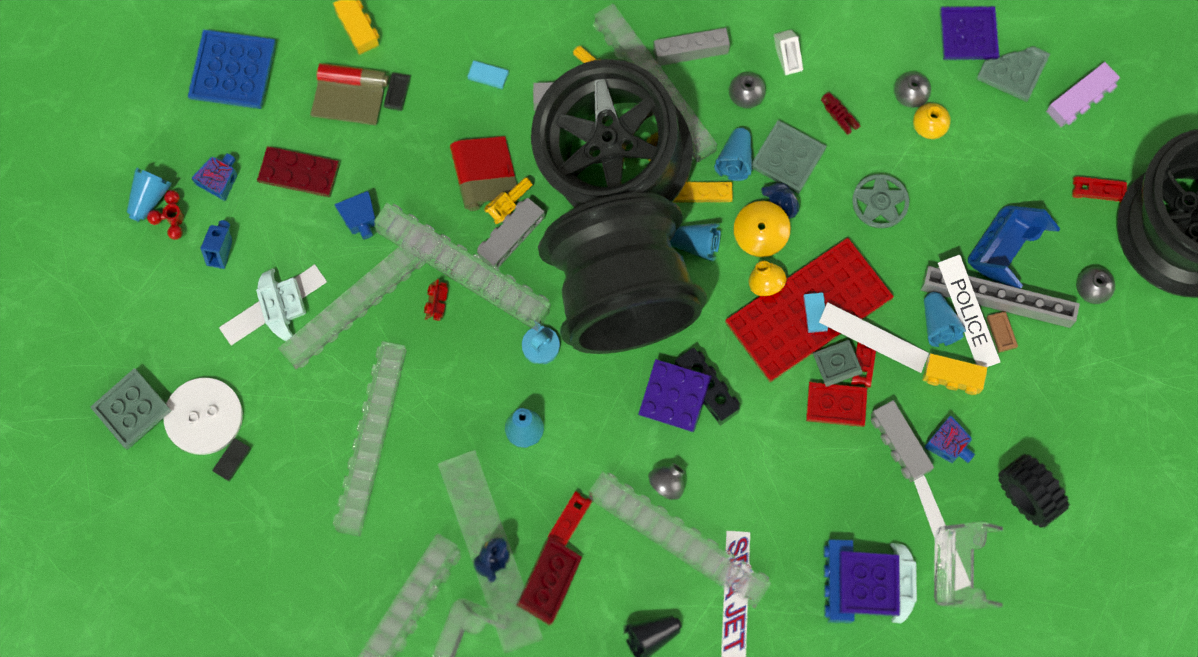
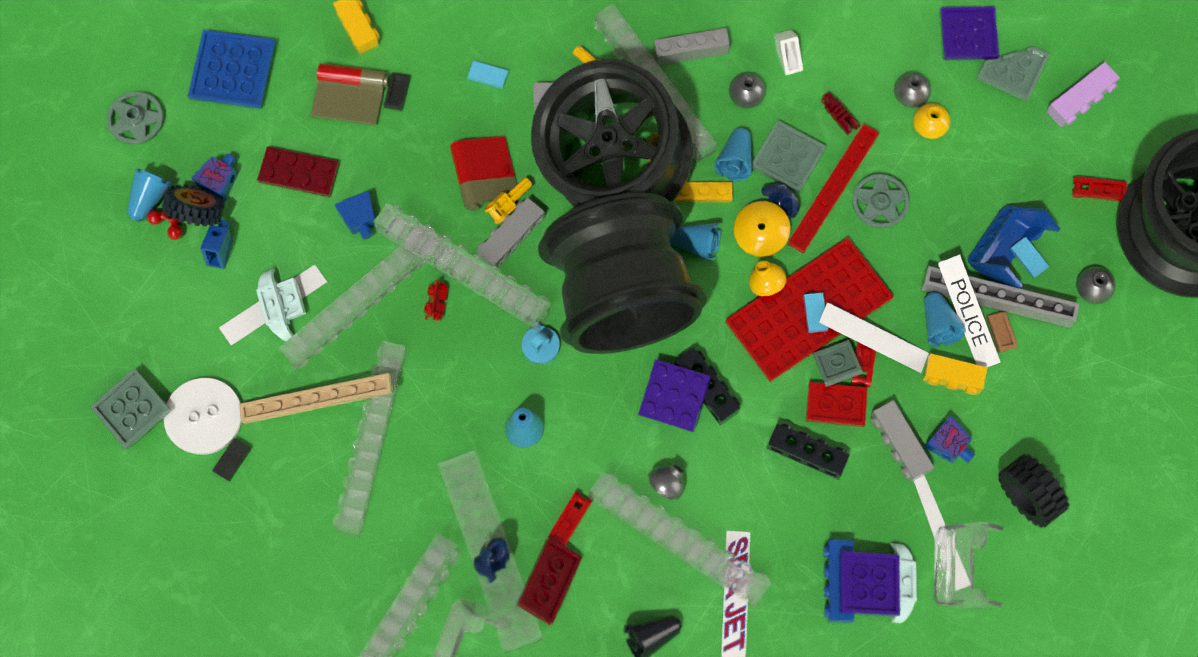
(135, 118): none -> sand green wheel
(193, 205): none -> black wheel
(316, 398): none -> tan plate
(815, 461): none -> black brick
(833, 189): none -> red plate
(1029, 257): none -> medium azure tile

